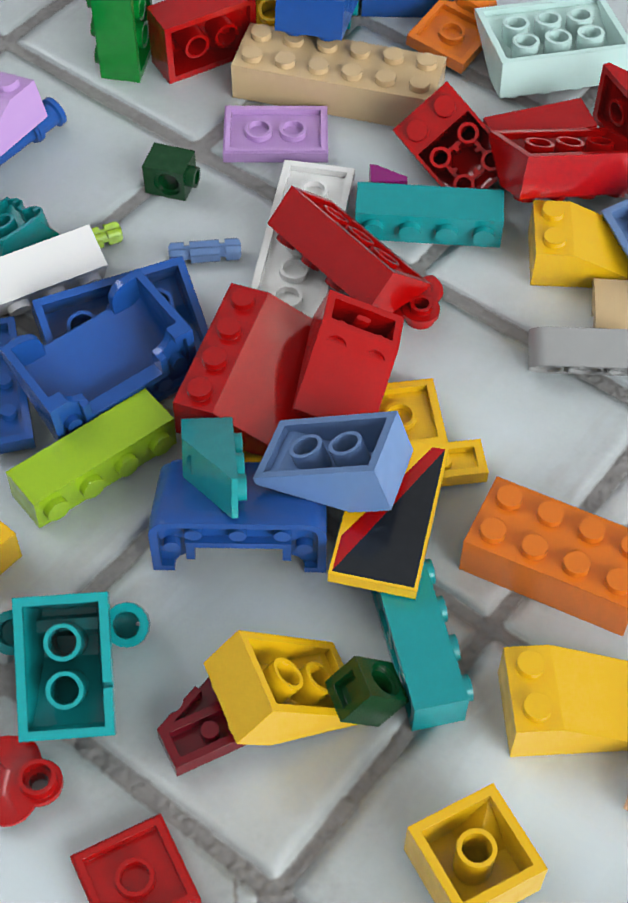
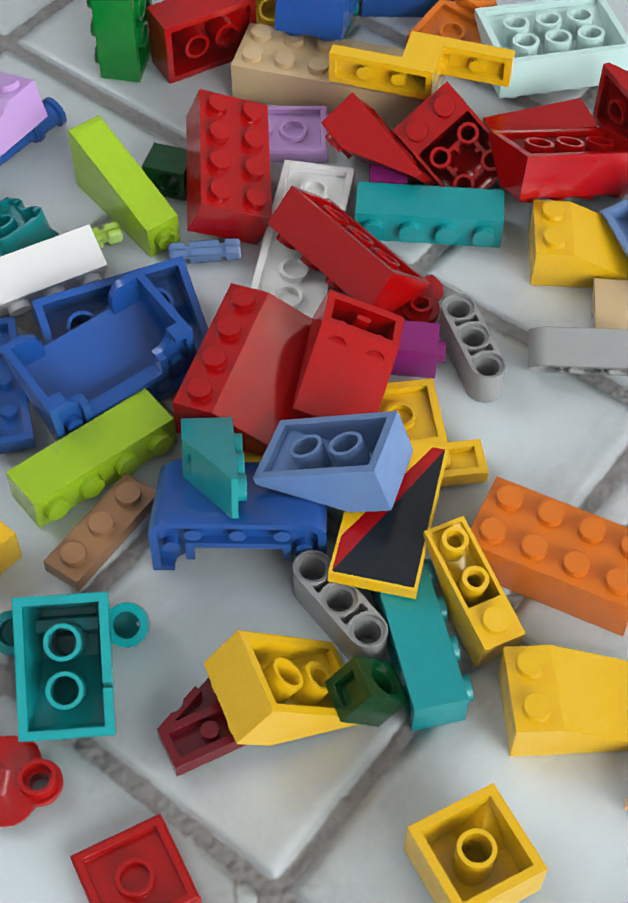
(100, 532): none -> medium nougat plate
(121, 187): none -> lime slope
(228, 167): none -> red brick
(341, 627): none -> light grey beam
(362, 133): none -> red slope
(419, 350): none -> magenta brick
(421, 65): none -> yellow bracket
(472, 348): none -> light grey beam
(472, 592): none -> yellow slope

